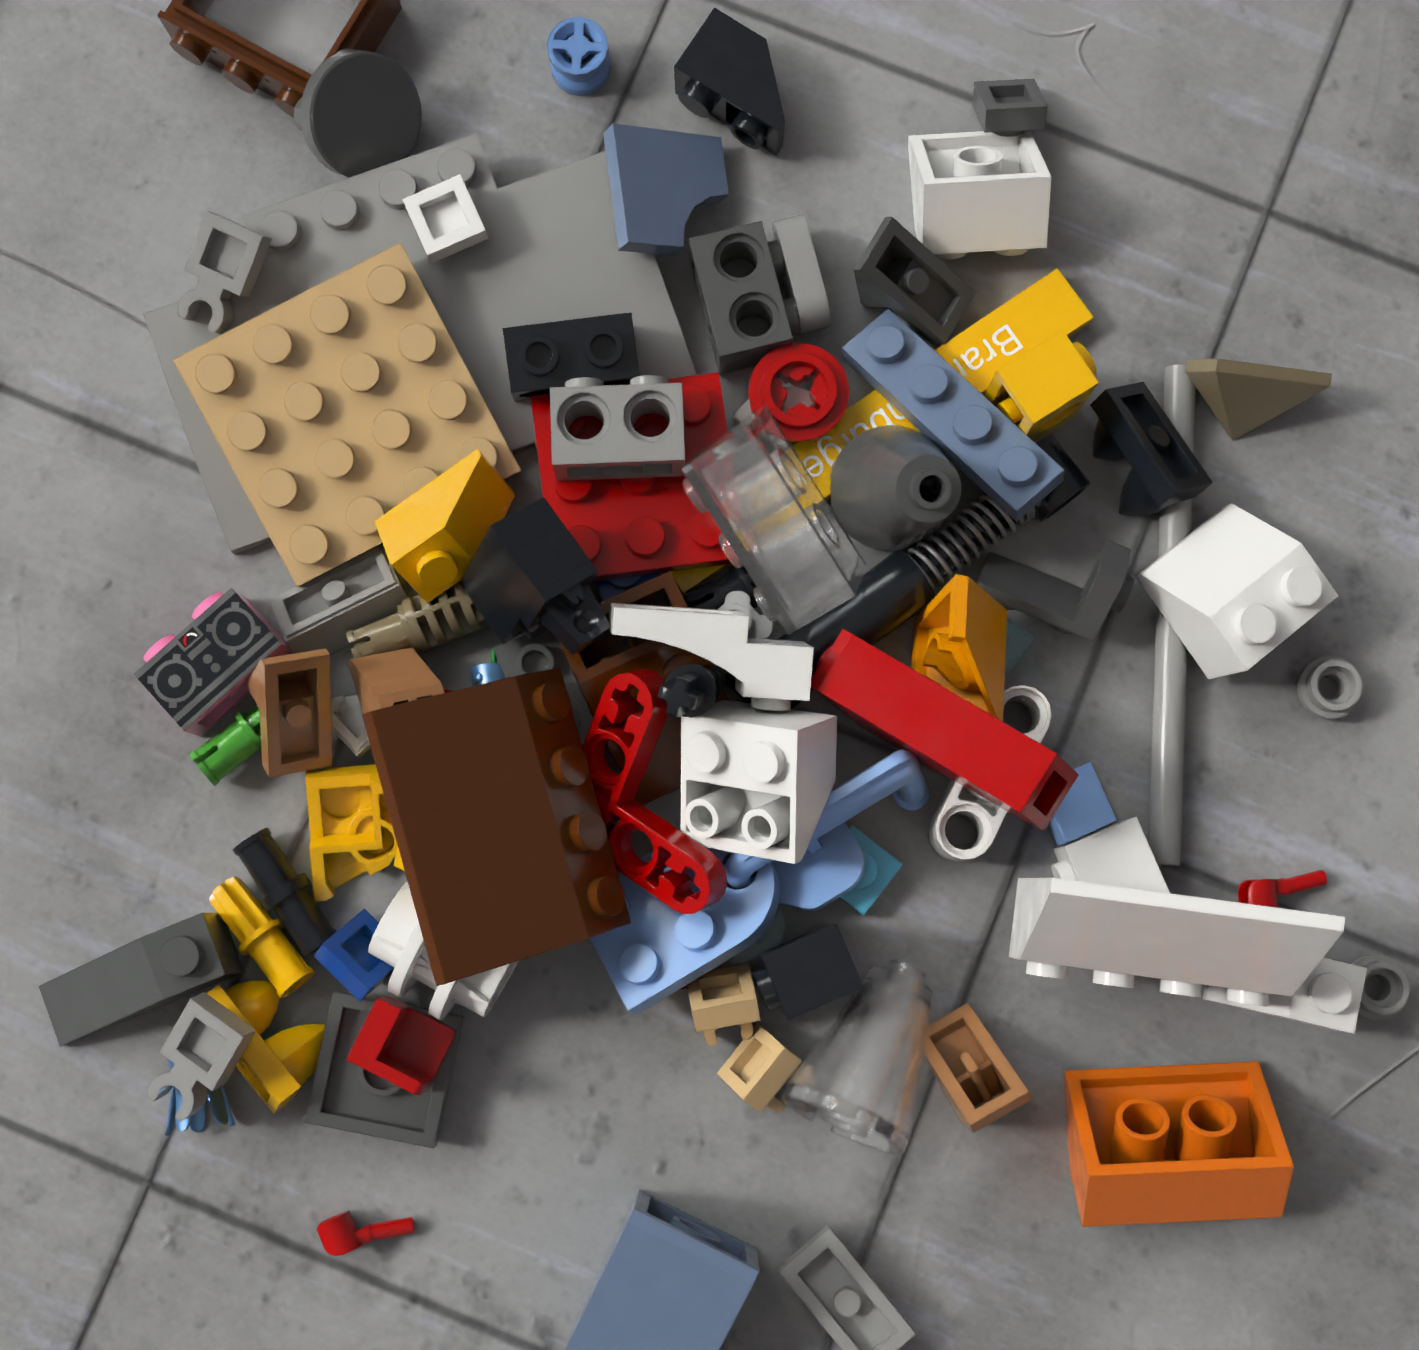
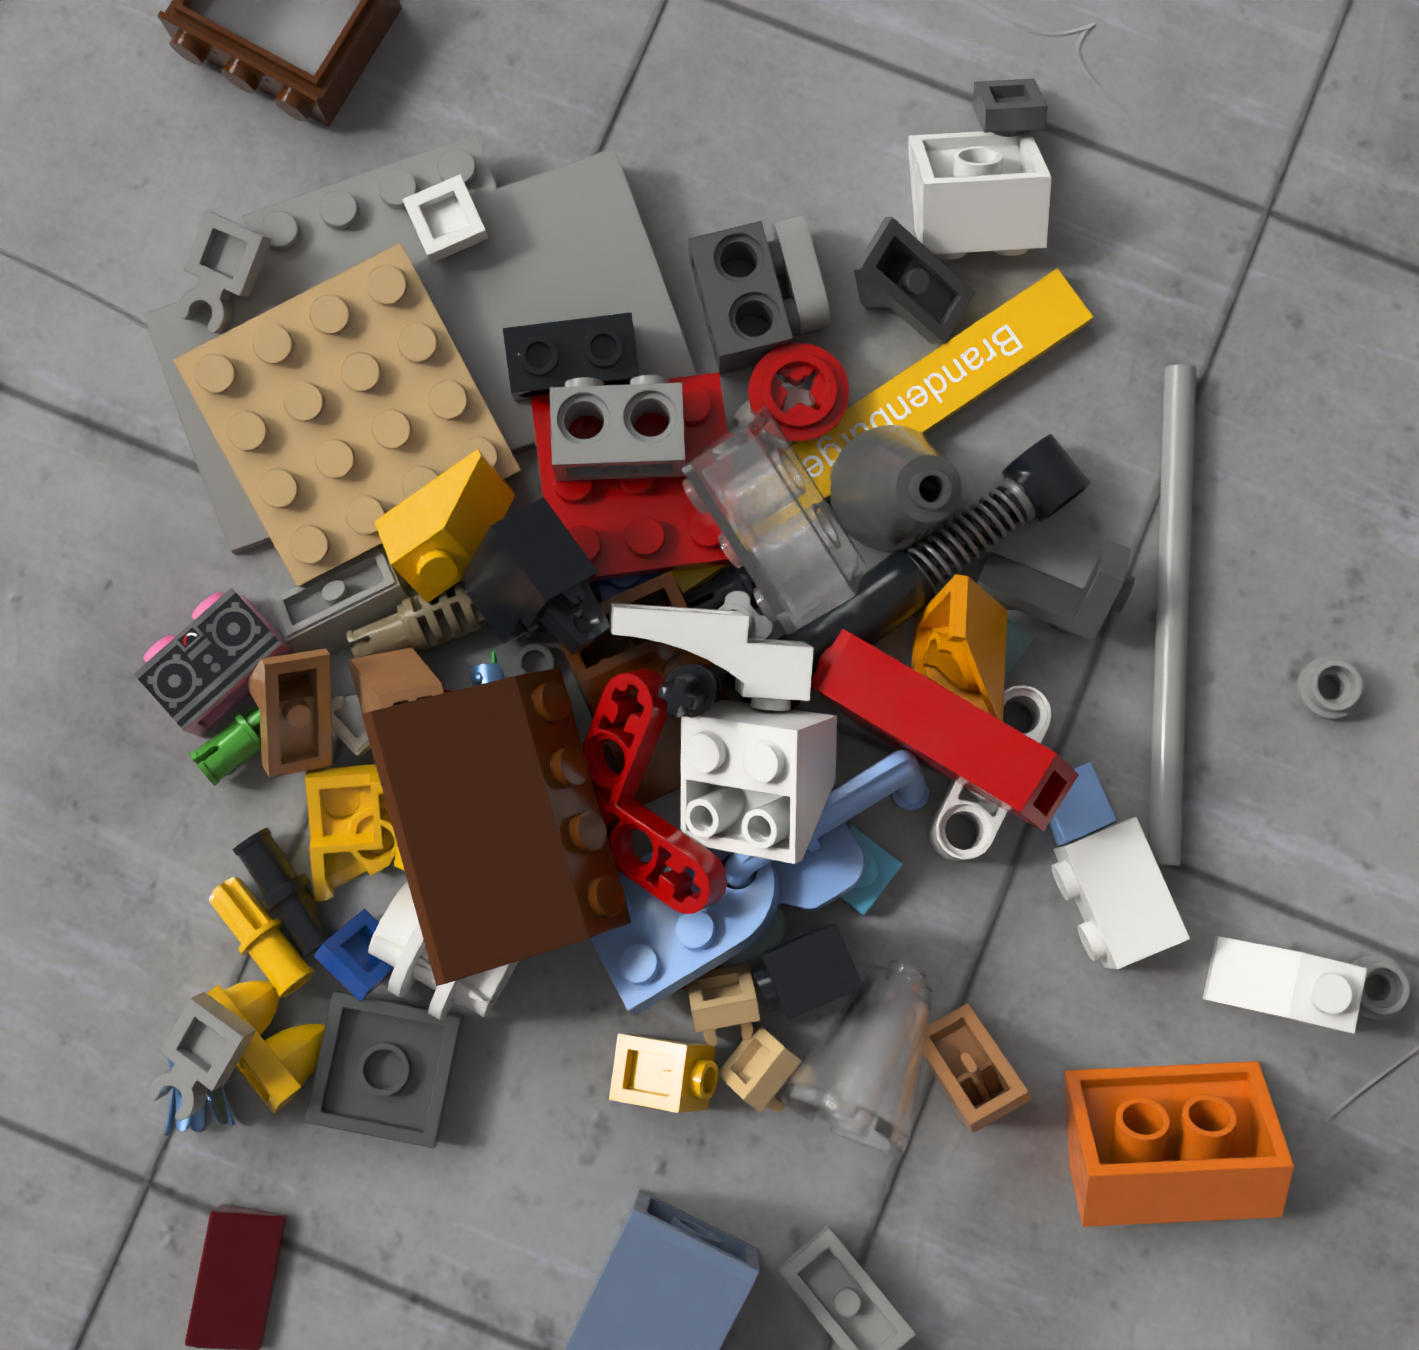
(141, 977): dark grey slope -> none
(235, 1279): none -> dark red slope
(341, 1235): red hand -> none
(359, 112): dark grey tile -> none
(402, 1045): red panel -> none
(574, 41): medium blue wheel -> none
(658, 183): sand blue tile -> none
(663, 1073): none -> bracket
(732, 79): black slope -> none
(953, 415): sand blue plate -> none
(1044, 385): yellow brick -> none
(1161, 462): black tile -> none
(1167, 938): white slope -> none
(1235, 590): white slope -> none
(1251, 393): dark tan slope -> none
(1265, 891): red hand -> none

